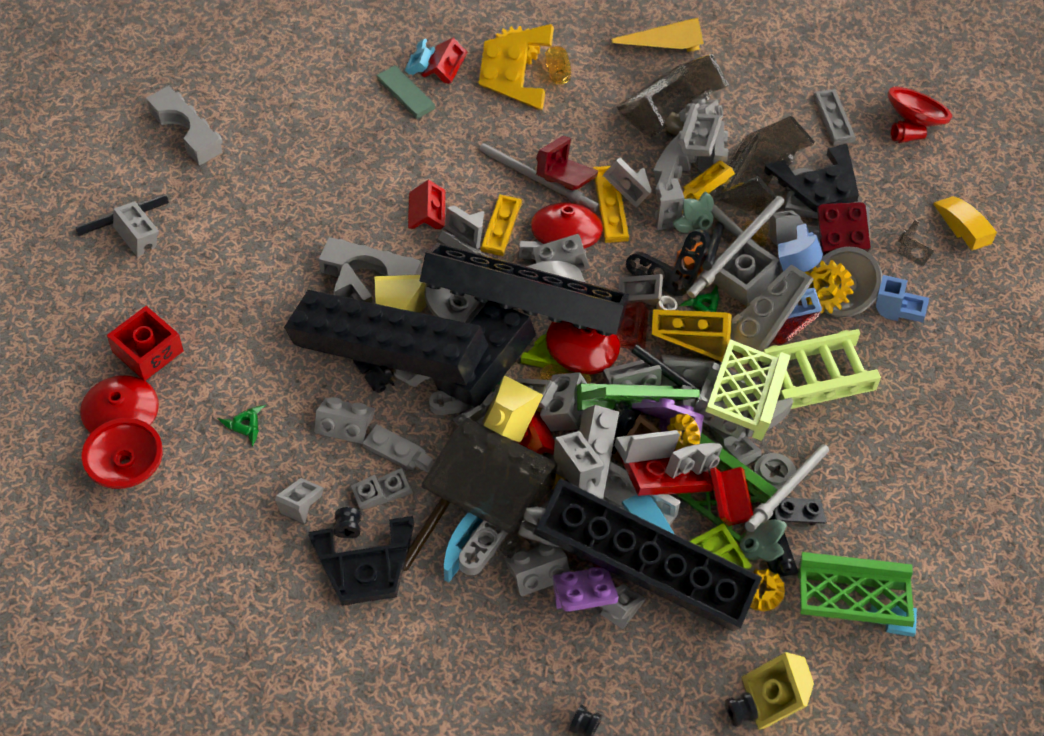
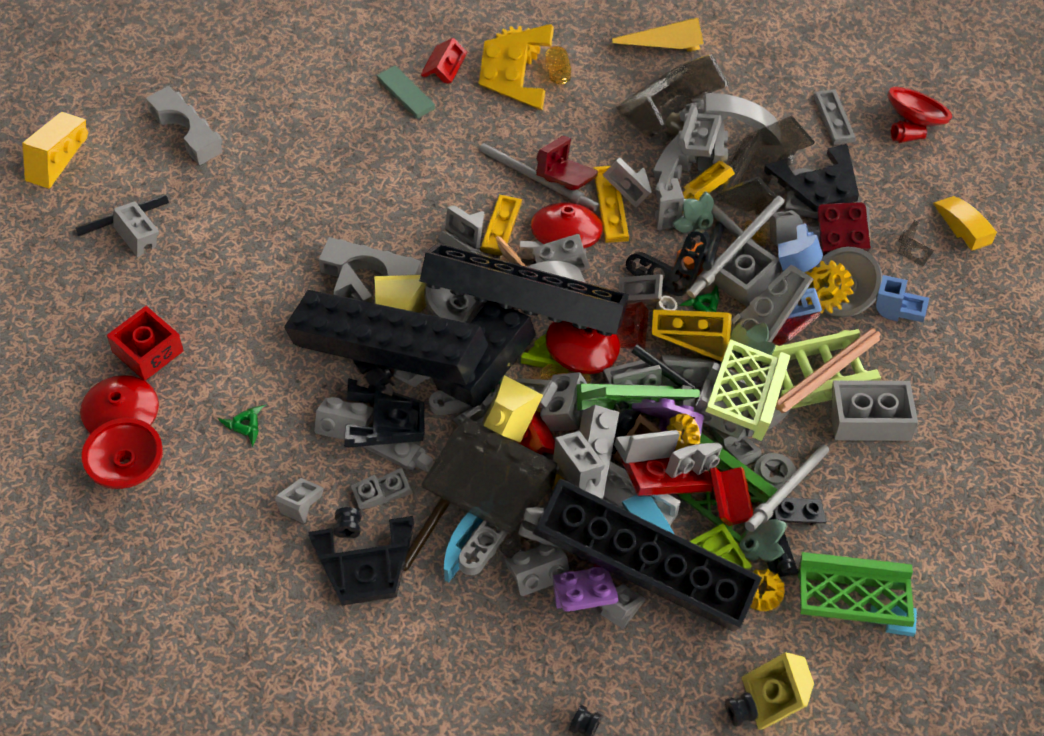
(52, 148): none -> yellow wedge
(394, 418): none -> black wing
(419, 60): medium azure plate -> none
(427, 206): red panel -> none
(508, 253): none -> light nougat dish
(737, 108): none -> light grey slope
(755, 338): none -> sand green plate
(827, 370): none -> axle
(873, 411): none -> light grey slope

